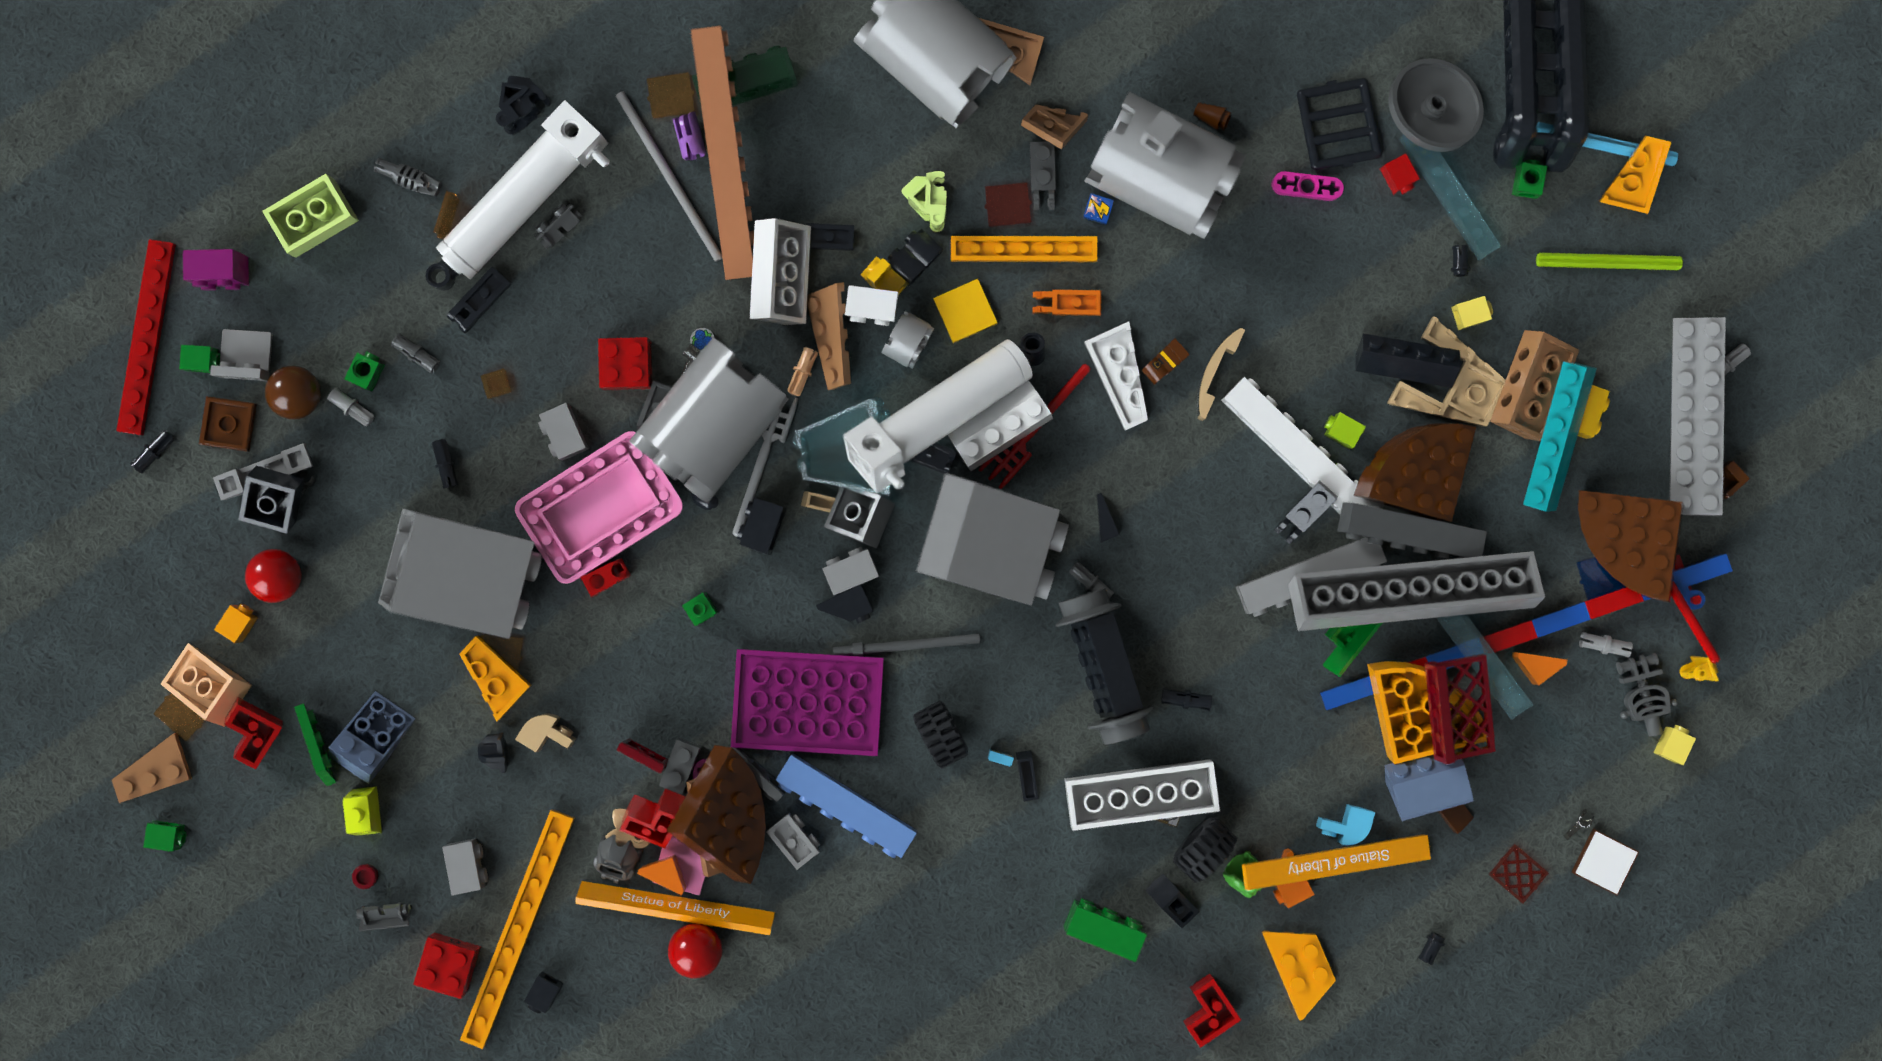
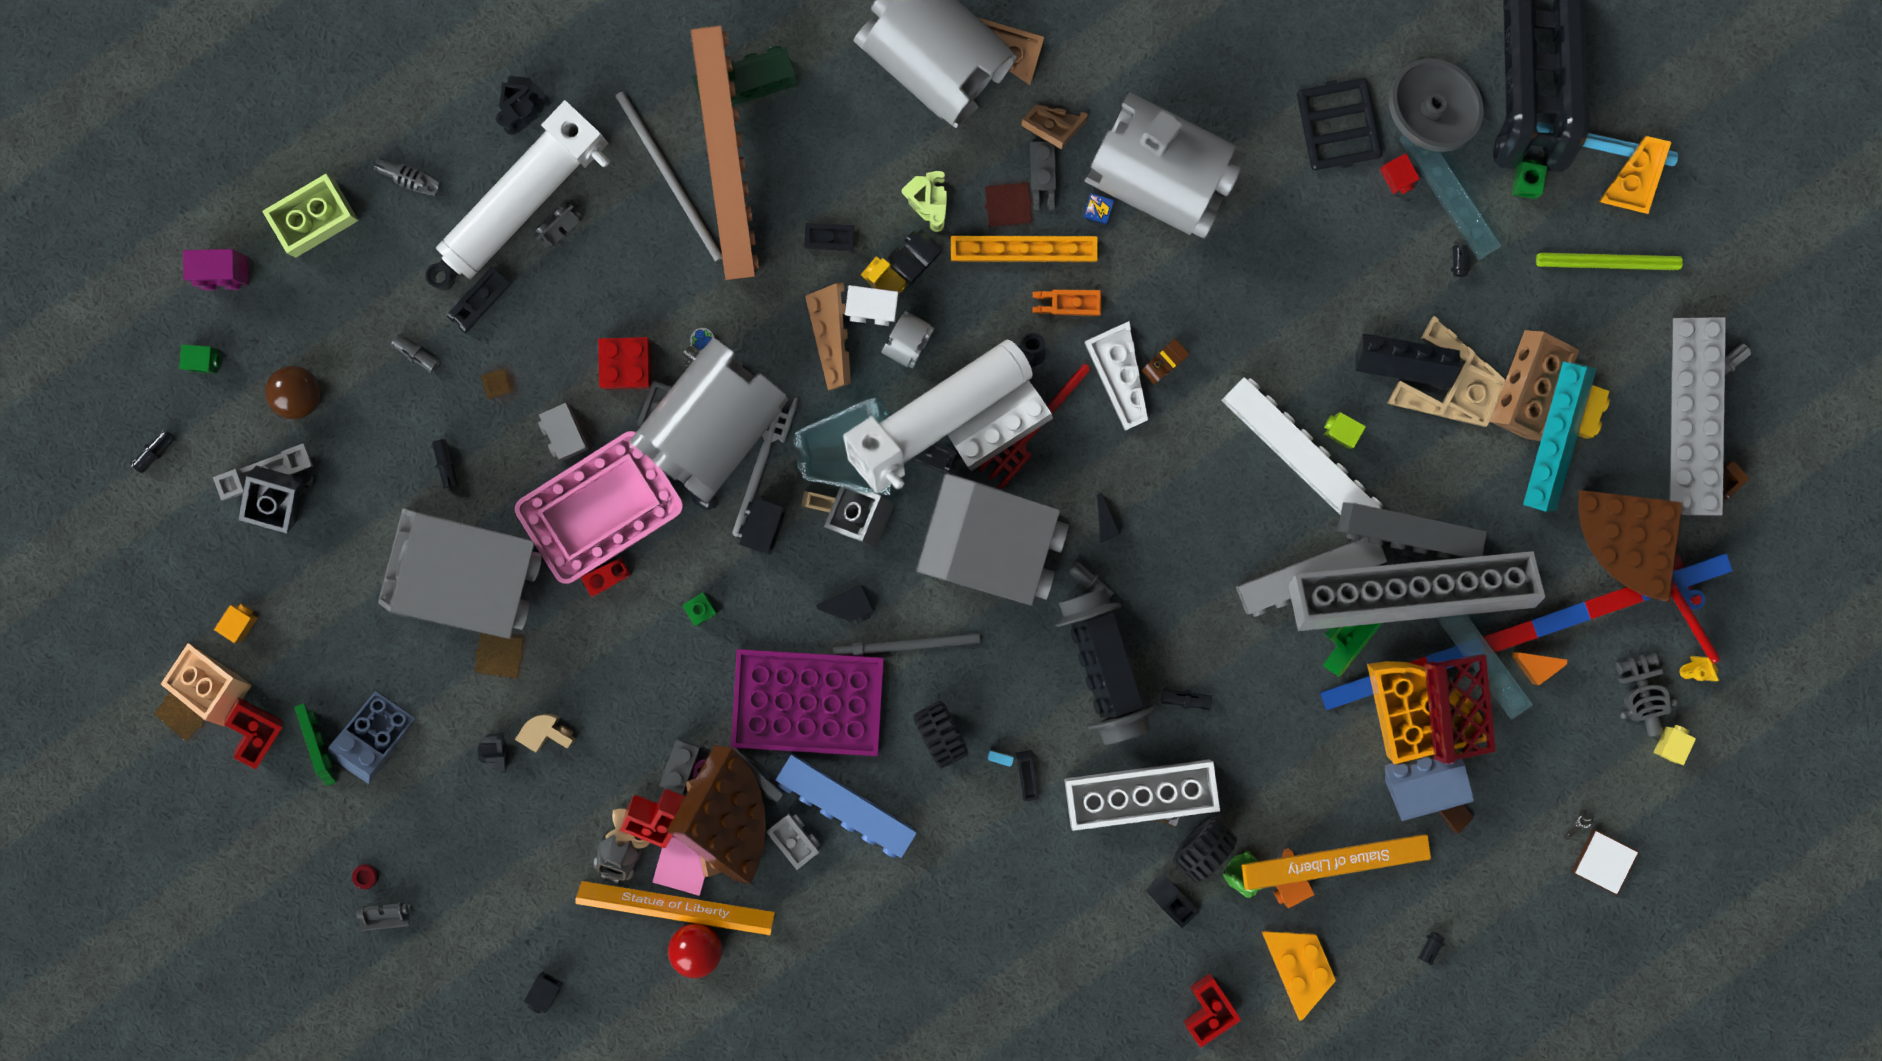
(146, 337): red plate -> none
(154, 771): medium nougat wing -> none
(164, 836): green brick -> none
(227, 424): reddish brown tile -> none
(244, 355): light grey bracket -> none
(273, 575): red piece -> none
(350, 407): light grey axle -> none
(354, 373): green brick -> none
(362, 811): neon yellow torso -> none
(446, 215): clear orange piece -> none
(447, 965): red brick -> none
(465, 866): light grey brick -> none
(495, 677): light orange wing -> none
(517, 929): light orange plate -> none
(643, 755): dark red tile -> none
(665, 873): orange slope -> none
(670, 95): clear orange piece -> none
(689, 136): medium lavender arm -> none
(780, 272): white brick -> none
(802, 371): light nougat axle -> none
(850, 571): light grey brick -> none
(965, 311): yellow tile -> none
(1105, 929): green brick -> none
(1204, 399): tan slope -> none
(1212, 115): reddish brown cone -> none
(1307, 510): hinge -> none
(1324, 194): dark pink beam -> none
(1354, 827): medium azure brick -> none
(1420, 470): reddish brown brick -> none
(1472, 312): light yellow brick -> none
(1533, 886): clear red window -> none
(1596, 579): clear blue piece -> none
(1605, 644): light grey pin -> none

